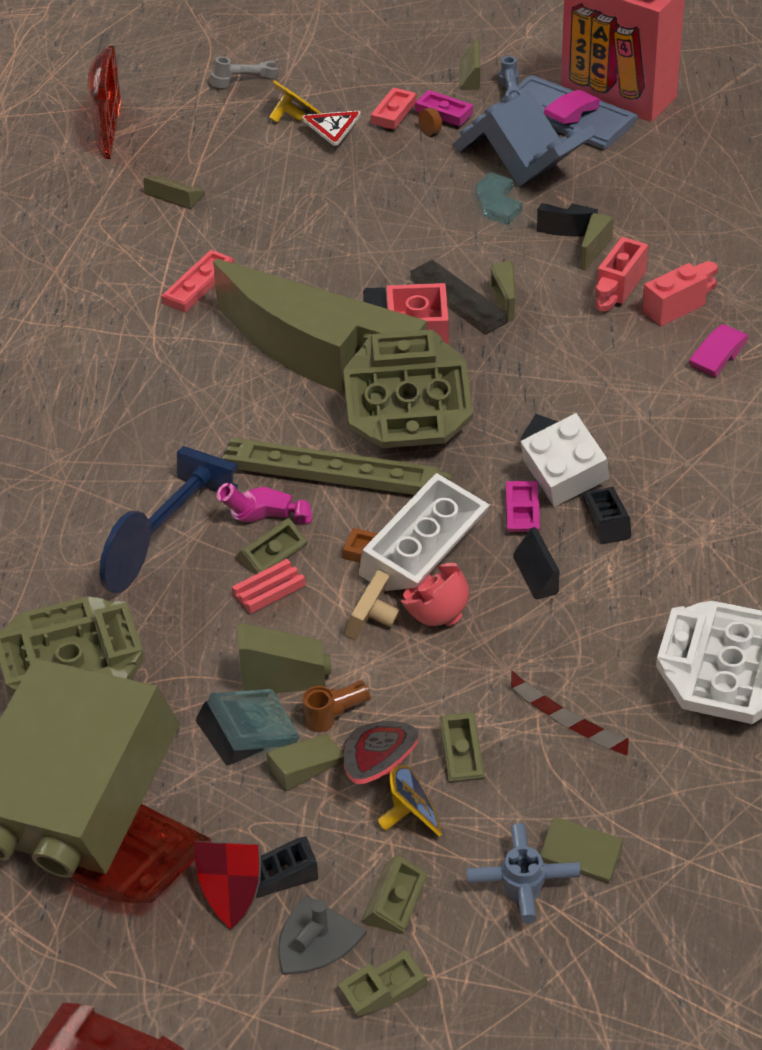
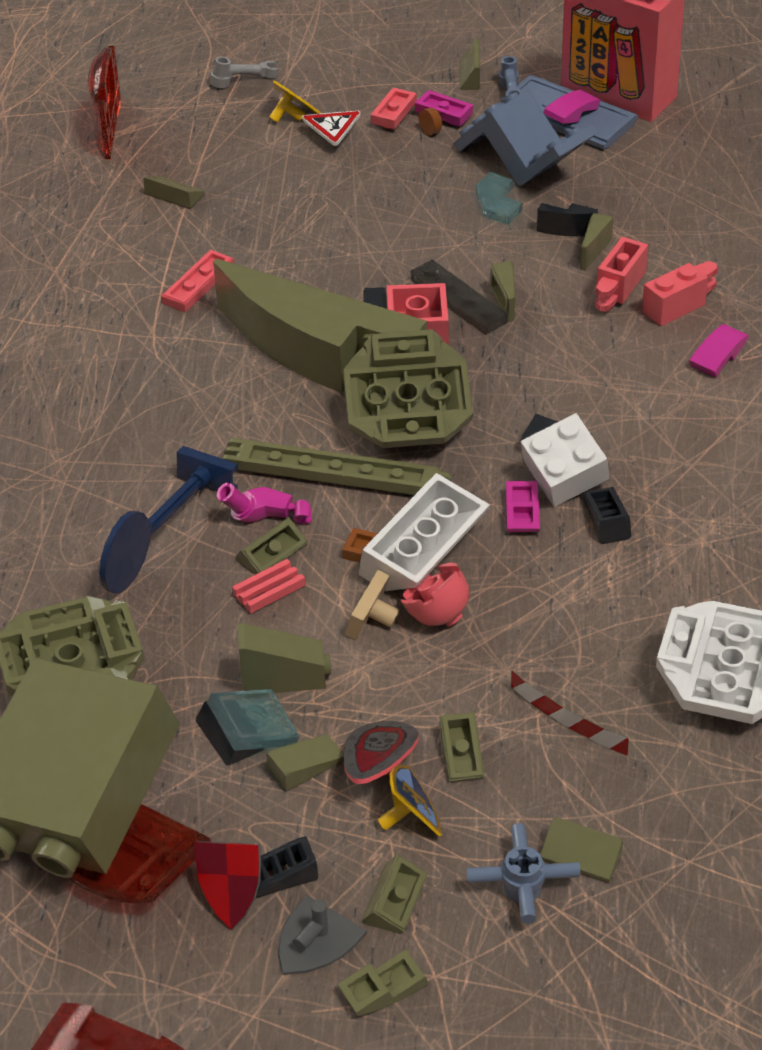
(324, 704): dark orange pin -> none
(537, 565): black slope -> none

